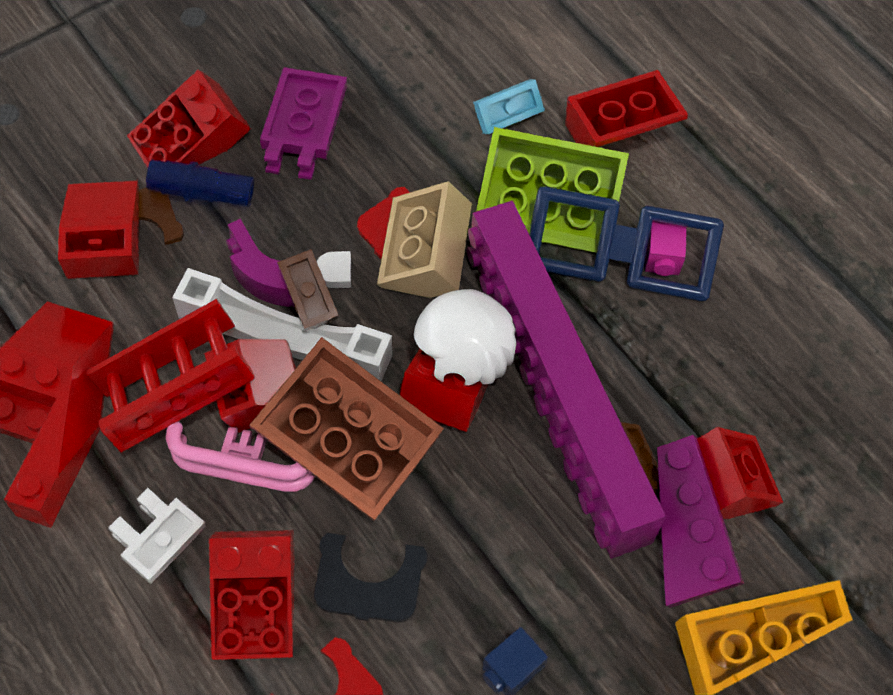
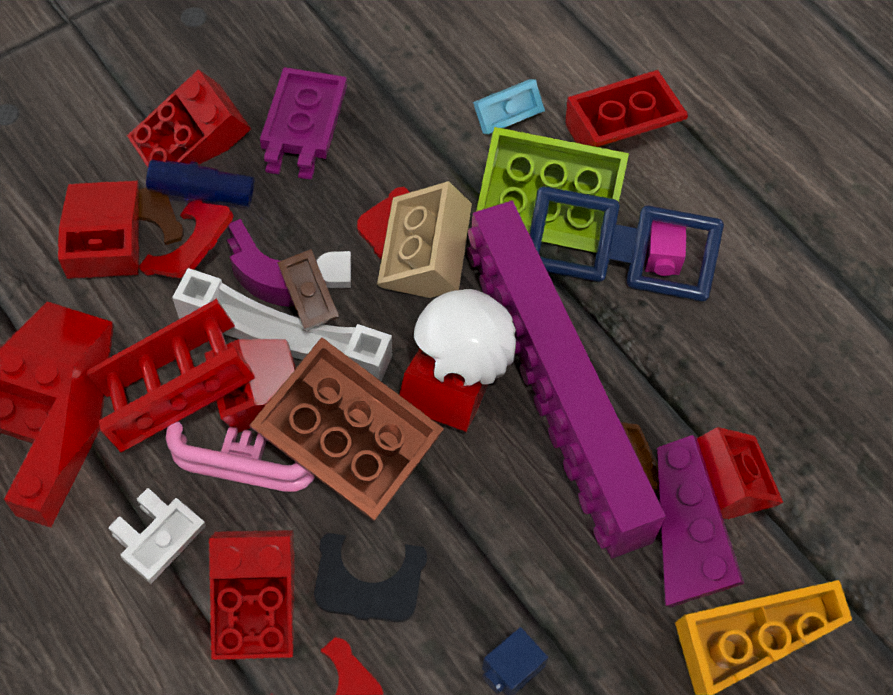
(210, 224): none -> red piece

